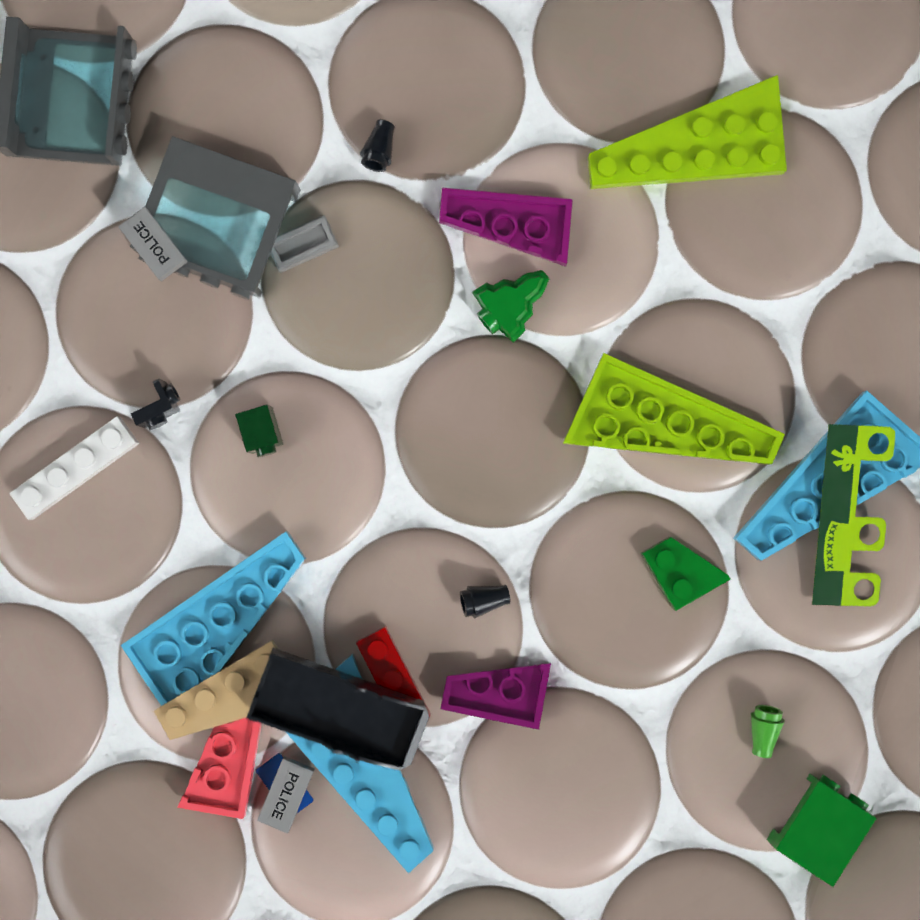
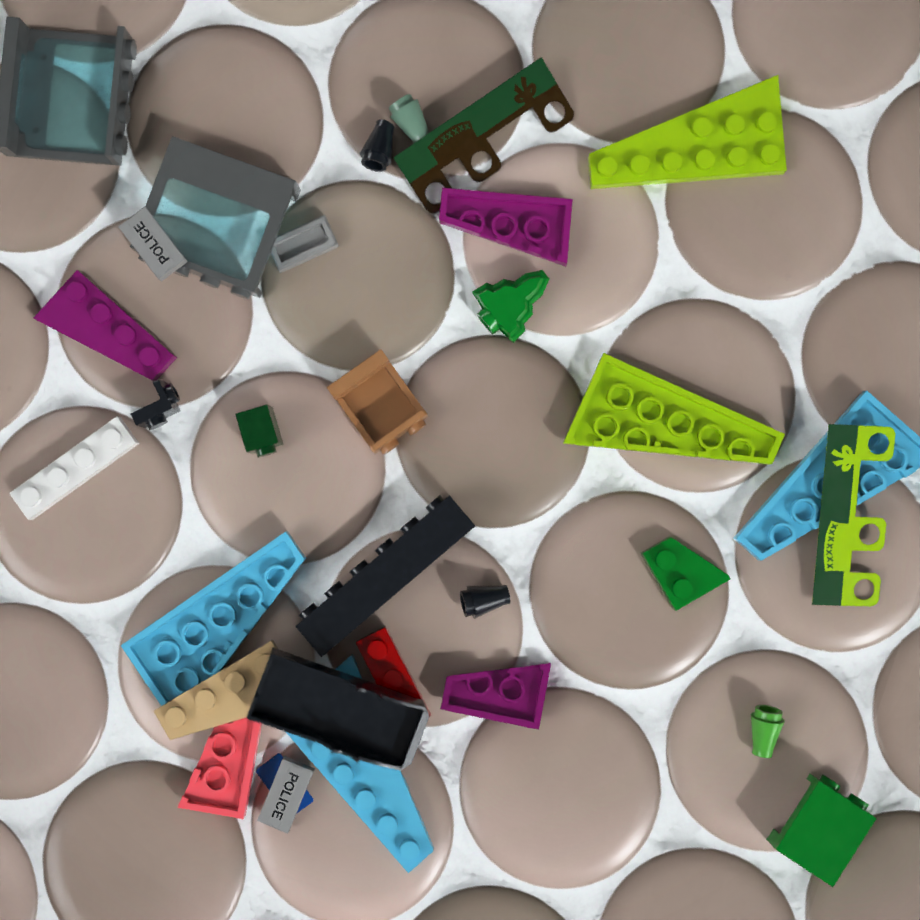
(99, 323): none -> magenta wing
(378, 403): none -> medium nougat panel
(385, 576): none -> black brick
(409, 117): none -> sand green cone
(470, 128): none -> piece

